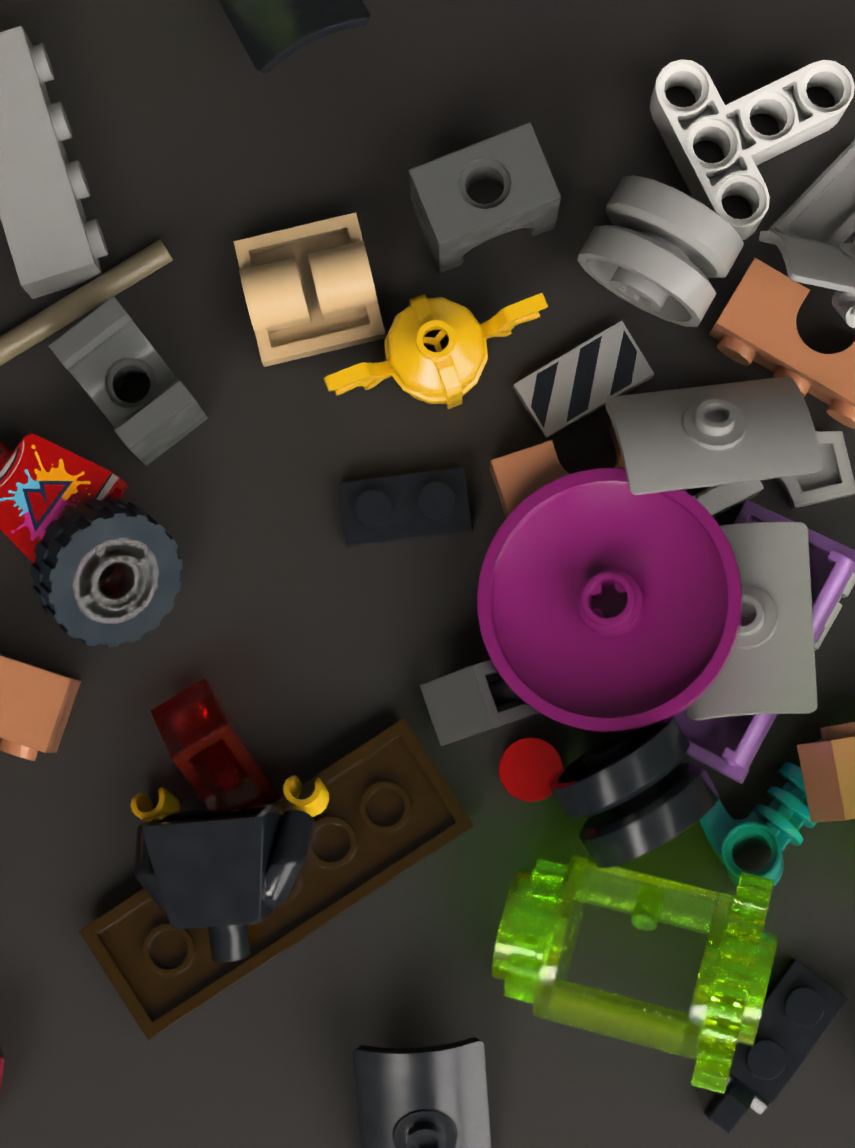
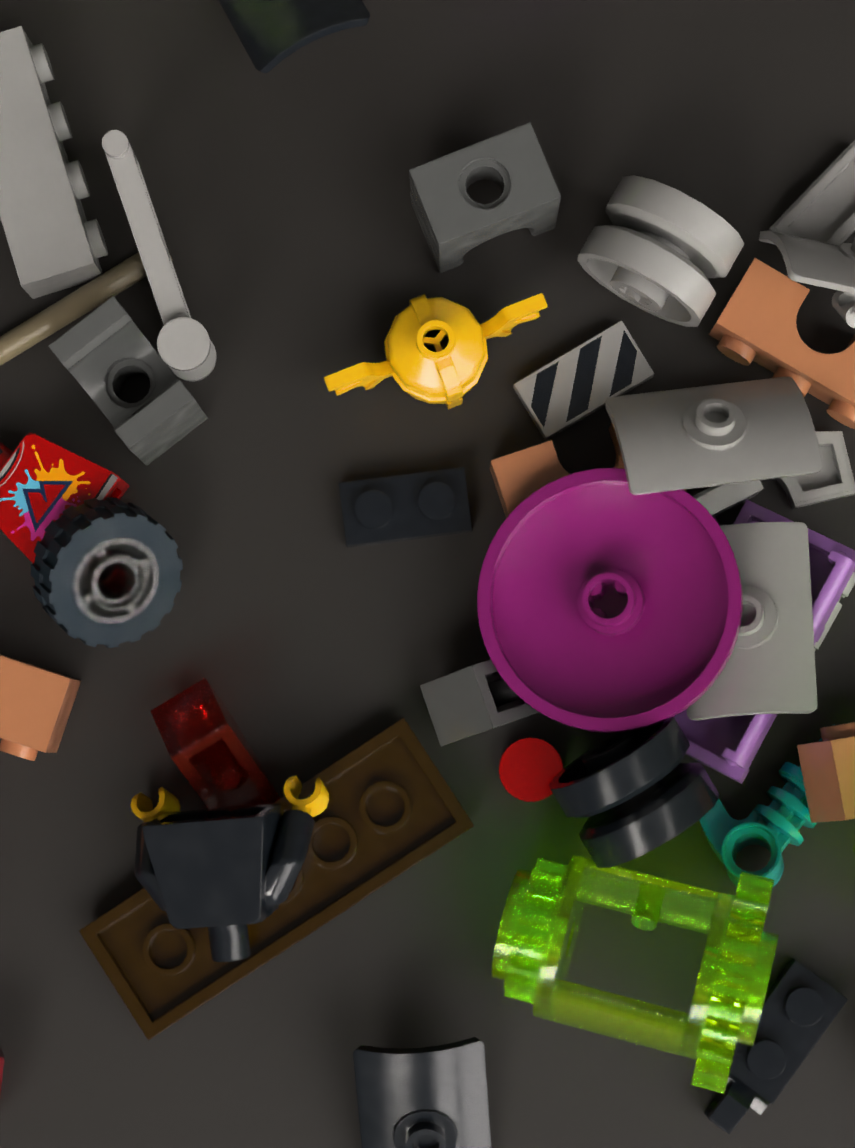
(182, 340): none -> light grey piece
(309, 289): tan plate -> none
(732, 130): white beam -> none

